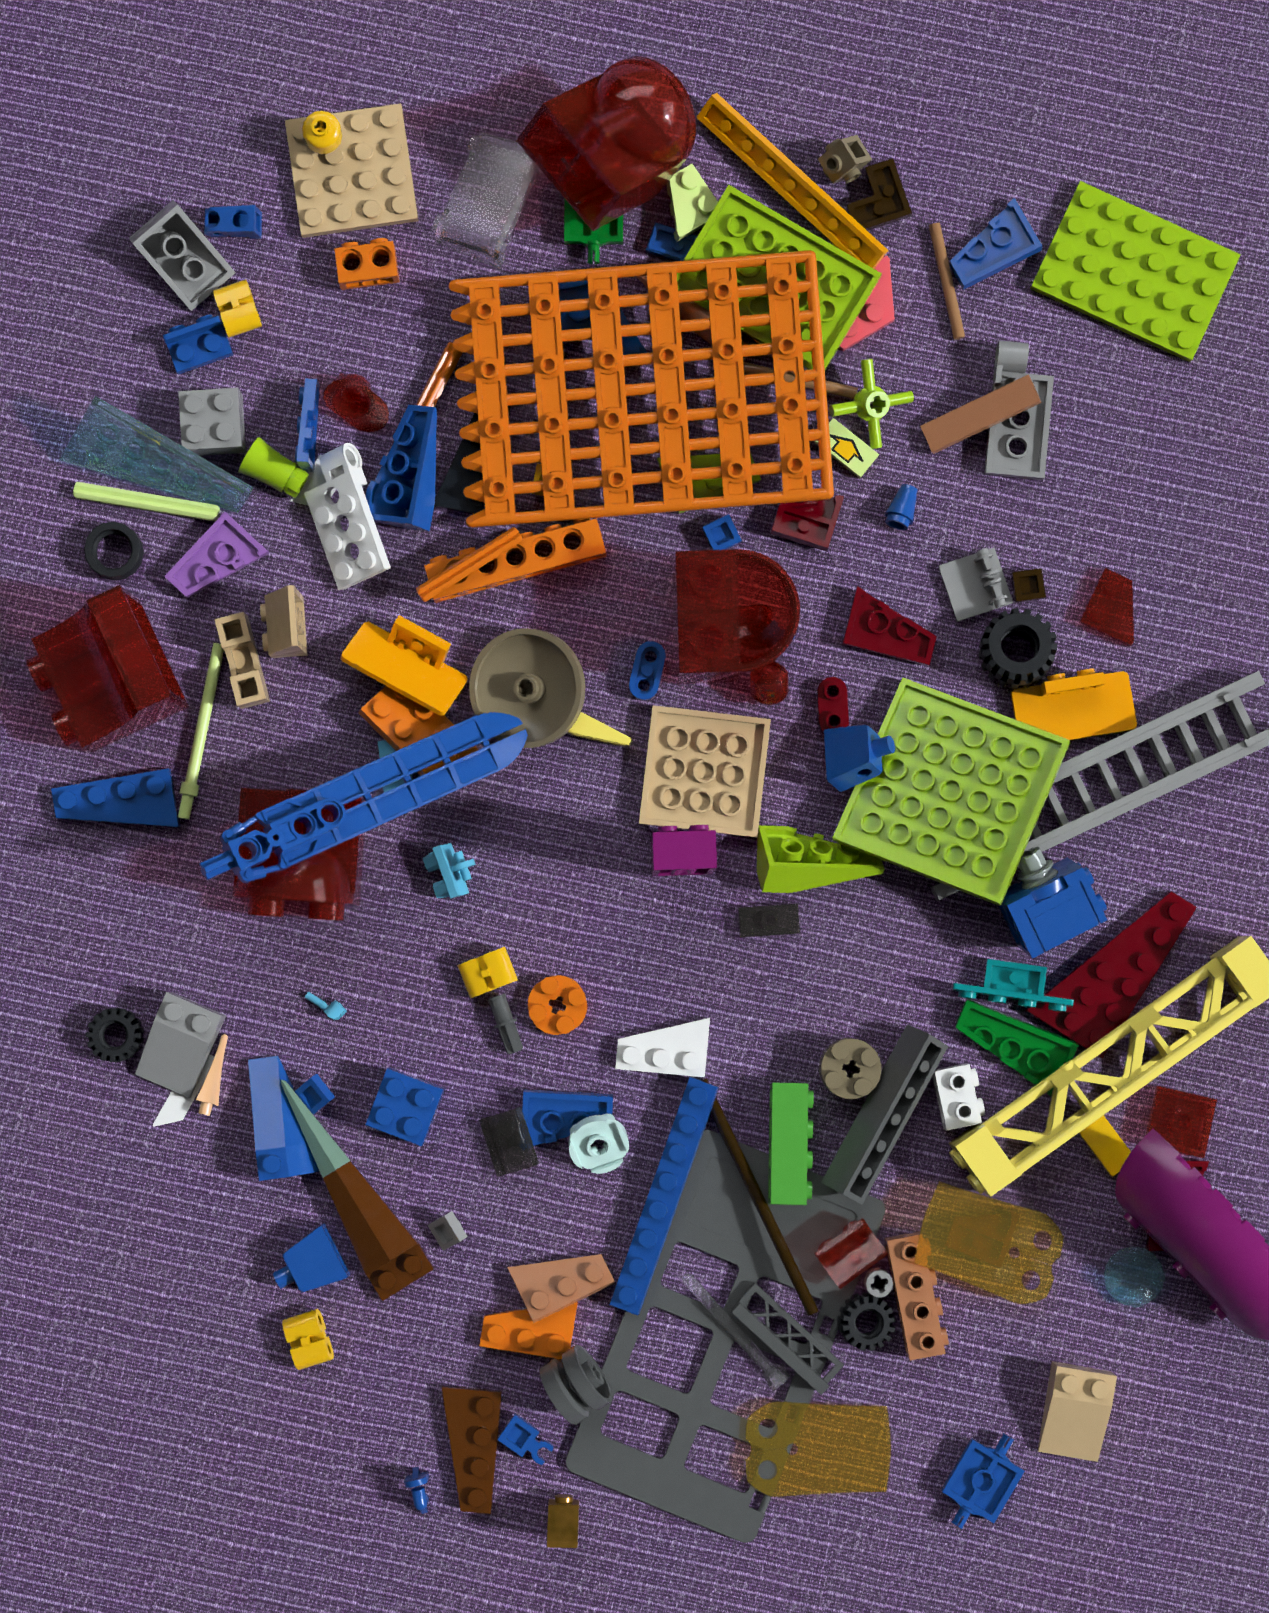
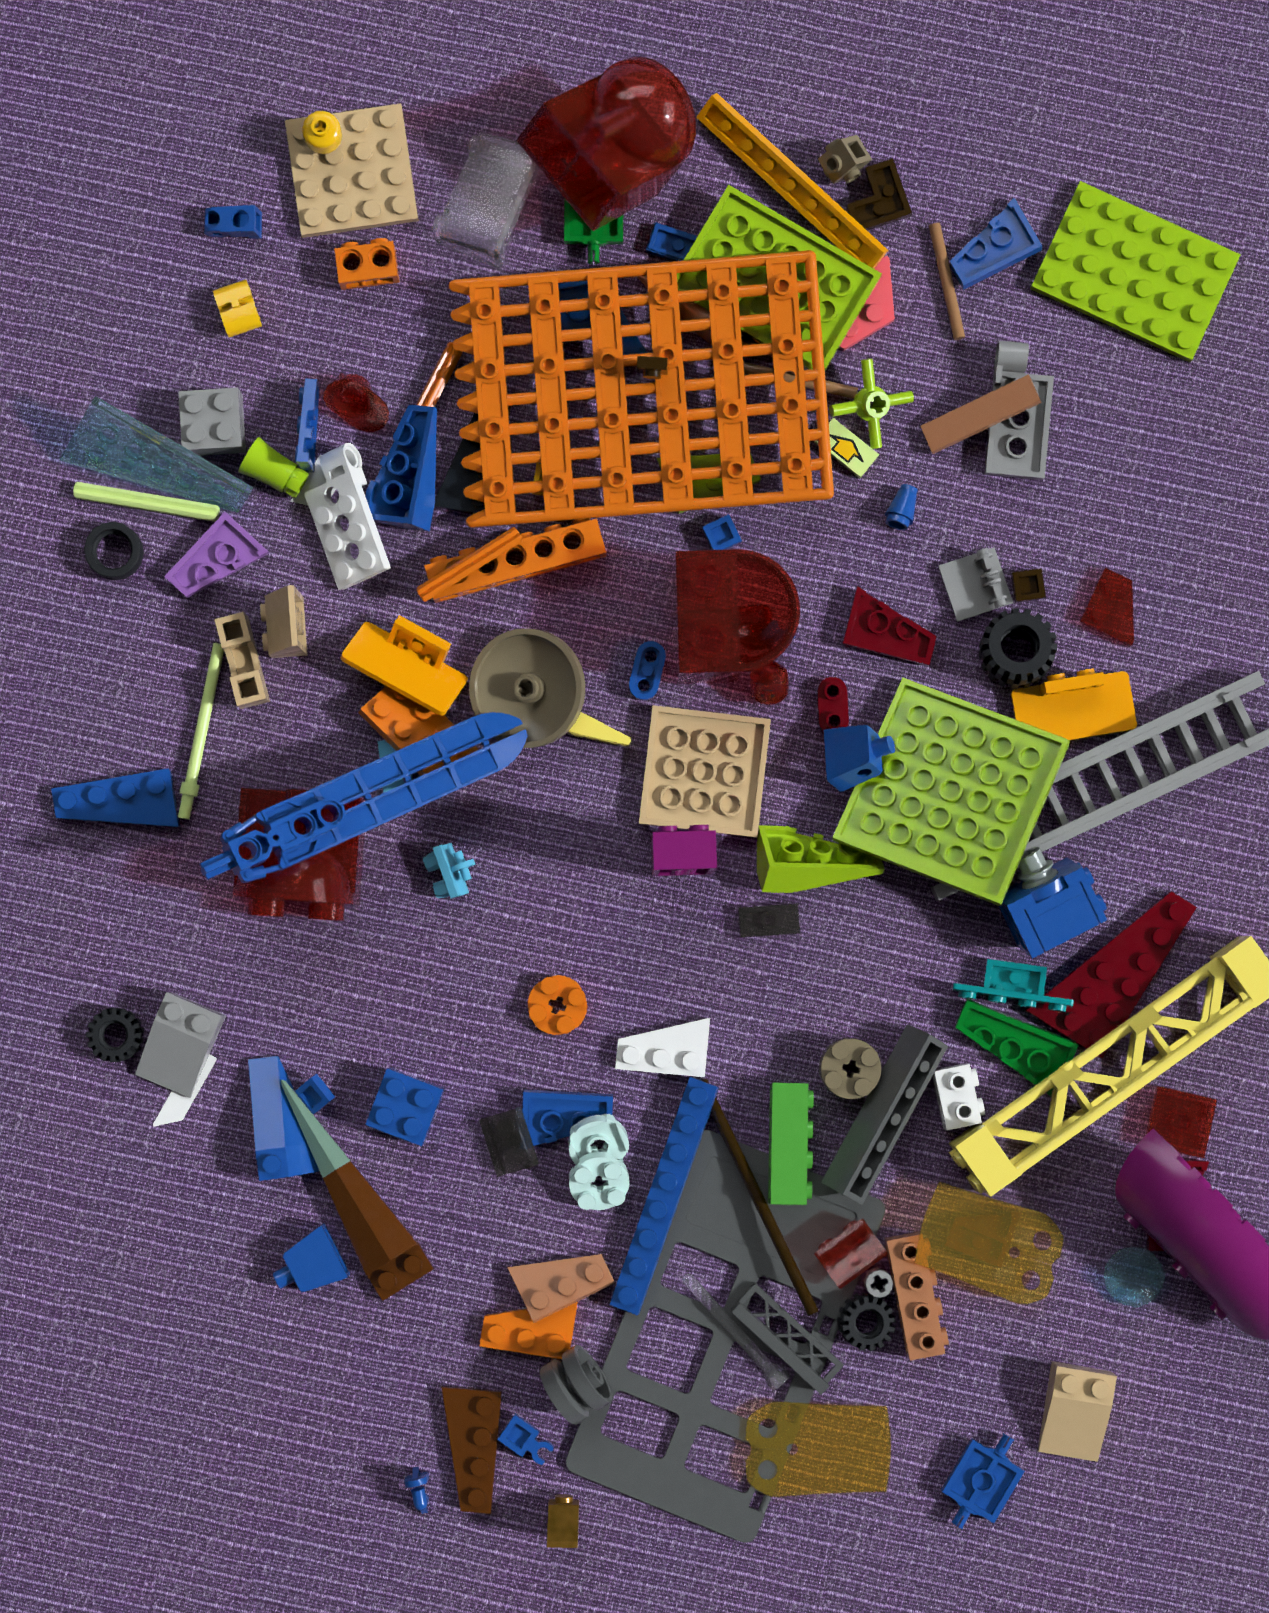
(106, 672): clear red brick -> none
(182, 255): light grey slope -> none
(198, 343): blue bracket -> none
(211, 1087): light nougat piece -> none
(308, 1339): yellow piece -> none
(334, 1010): medium azure hand -> none
(447, 1230): light grey plate -> none
(487, 972): yellow piece -> none
(505, 1024): dark grey axle -> none
(604, 1196): none -> light aqua plate
(652, 366): none -> dark brown plate
(690, 201): yellowish green wing -> none
(808, 521): dark red wing -> none
(1106, 1145): yellow tile -> none

